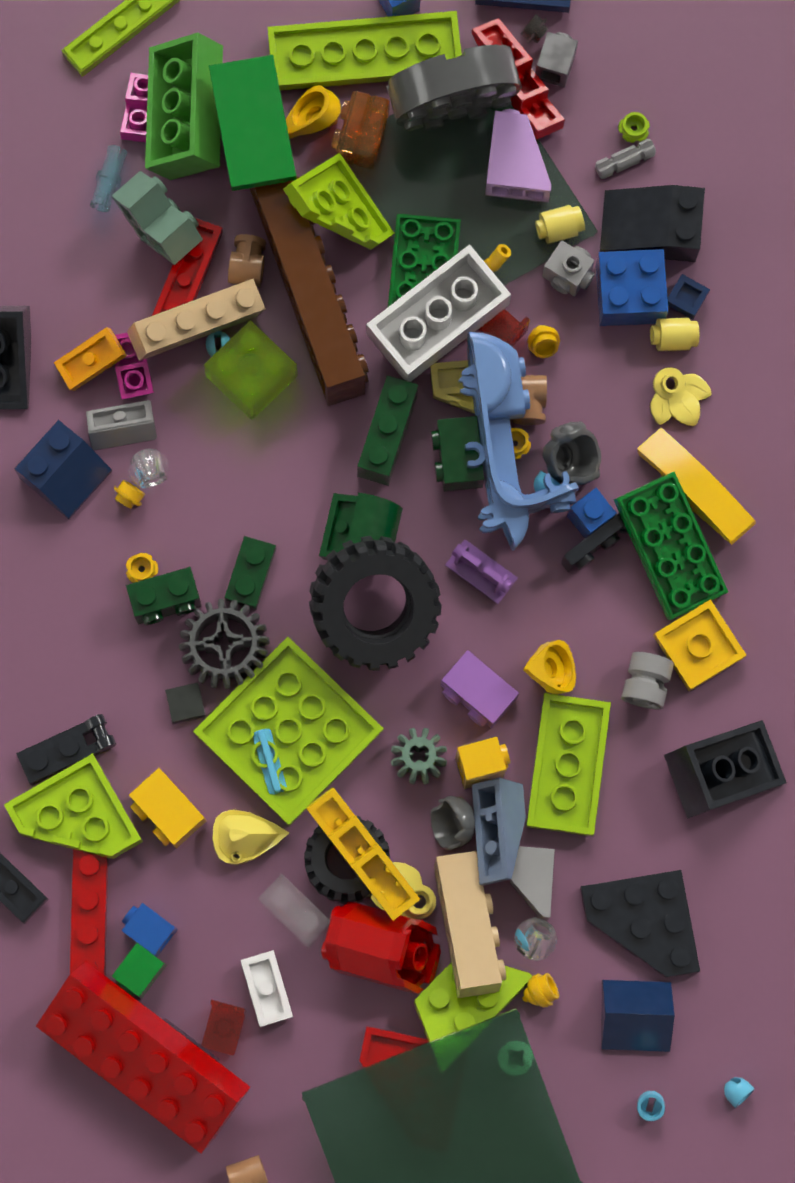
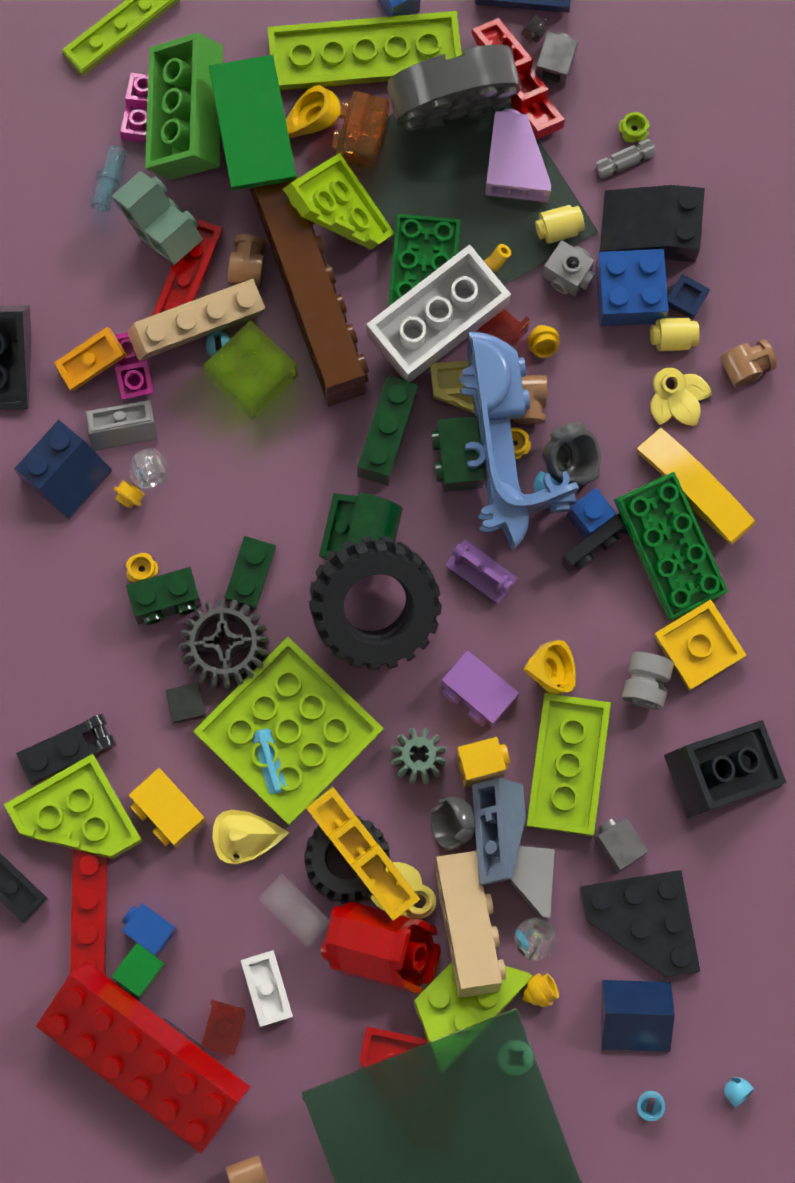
(620, 843): none -> flat silver brick
(747, 362): none -> medium nougat piece

